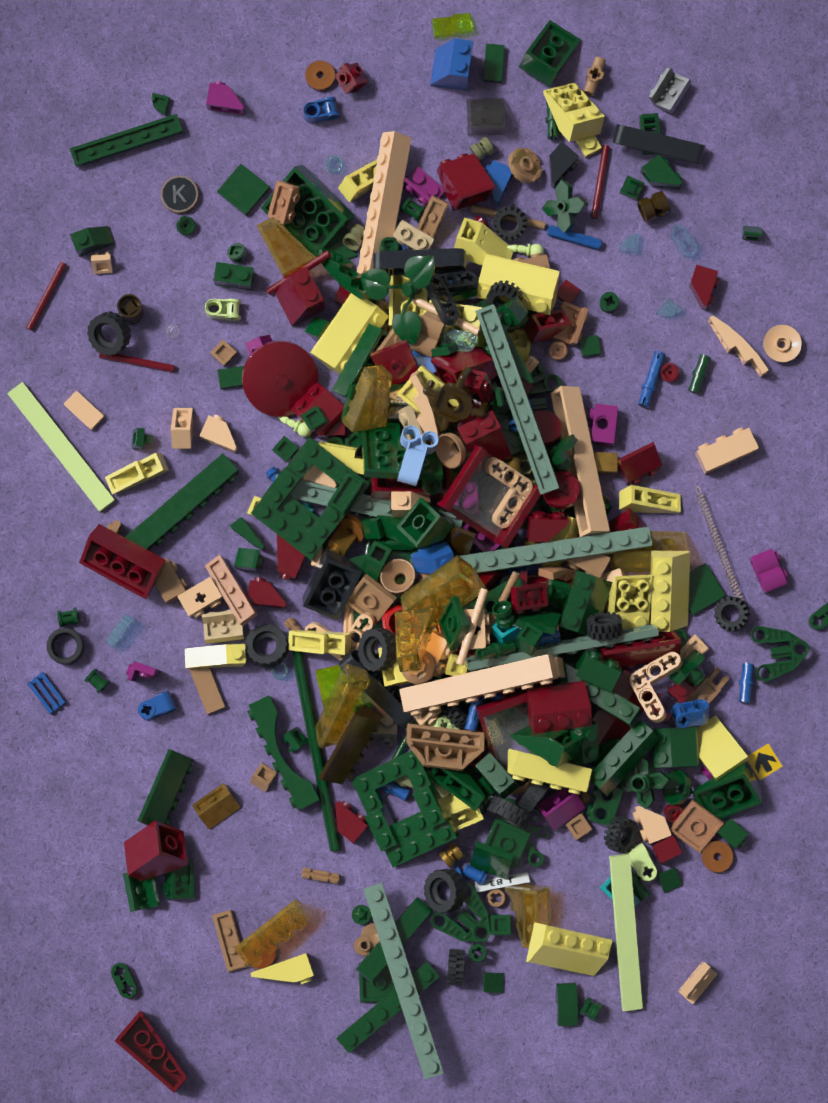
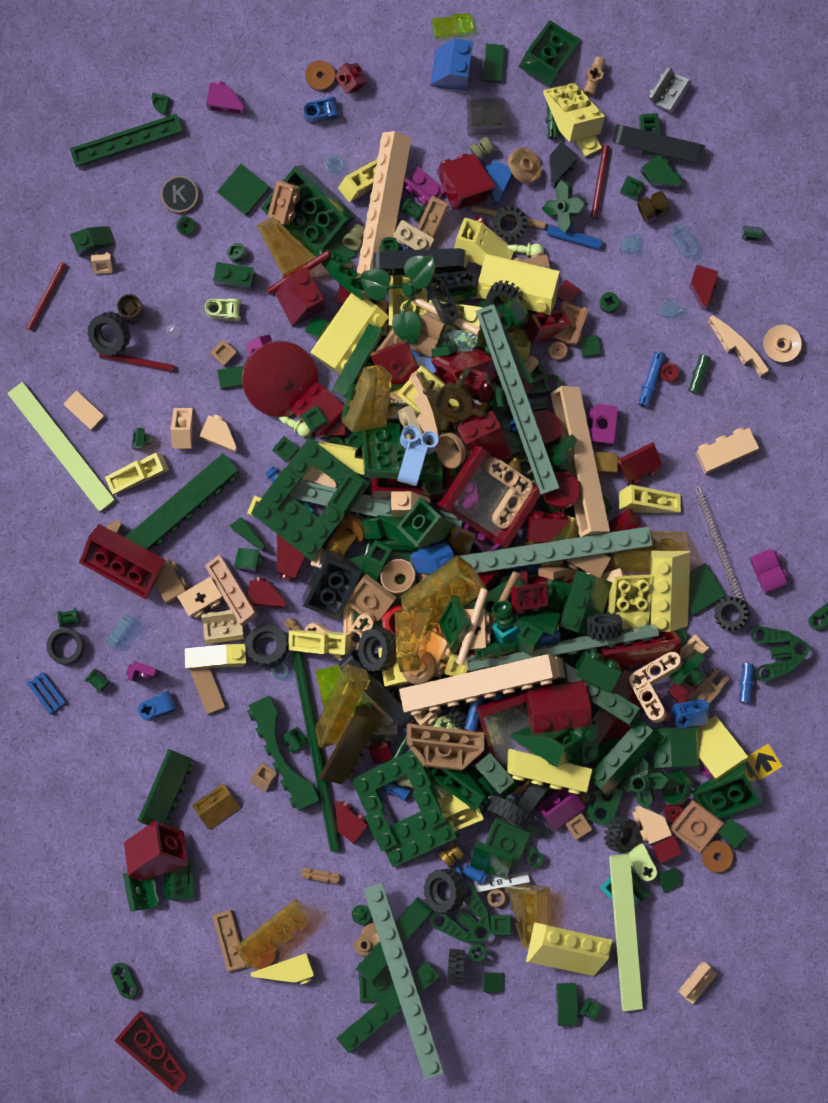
(380, 752): none -> dark red tile

